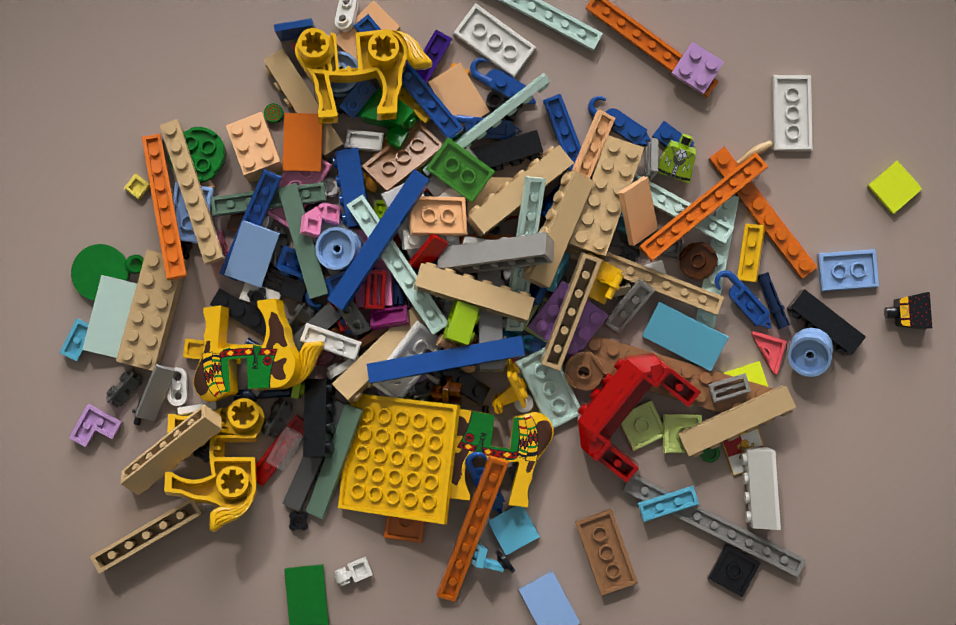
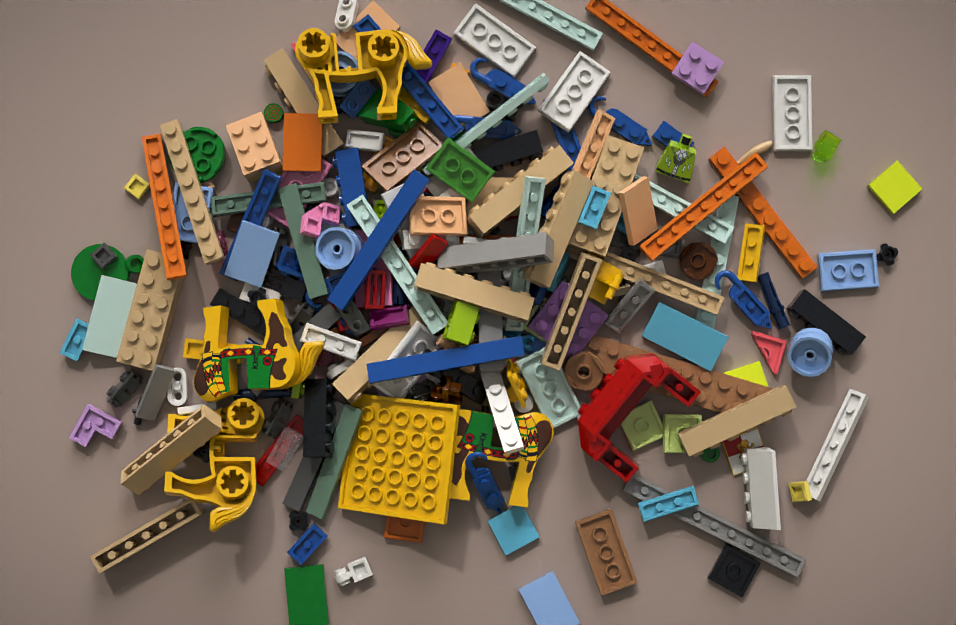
(104, 256): none -> dark grey tile
(293, 29): blue tile -> none
(307, 544): none -> blue plate
(396, 137): green tile -> none
(472, 528): orange plate -> none
(479, 560): medium azure piece -> none
(502, 412): none -> white plate
(574, 91): none -> white tile
(594, 207): none -> medium azure plate
(651, 159): light grey tile -> none
(713, 392): light grey tile -> none
(800, 491): none -> light yellow tile
(826, 146): none -> clear neon green brick
(836, 443): none -> white plate
(893, 252): none -> black plate
(911, 311): black torso -> none

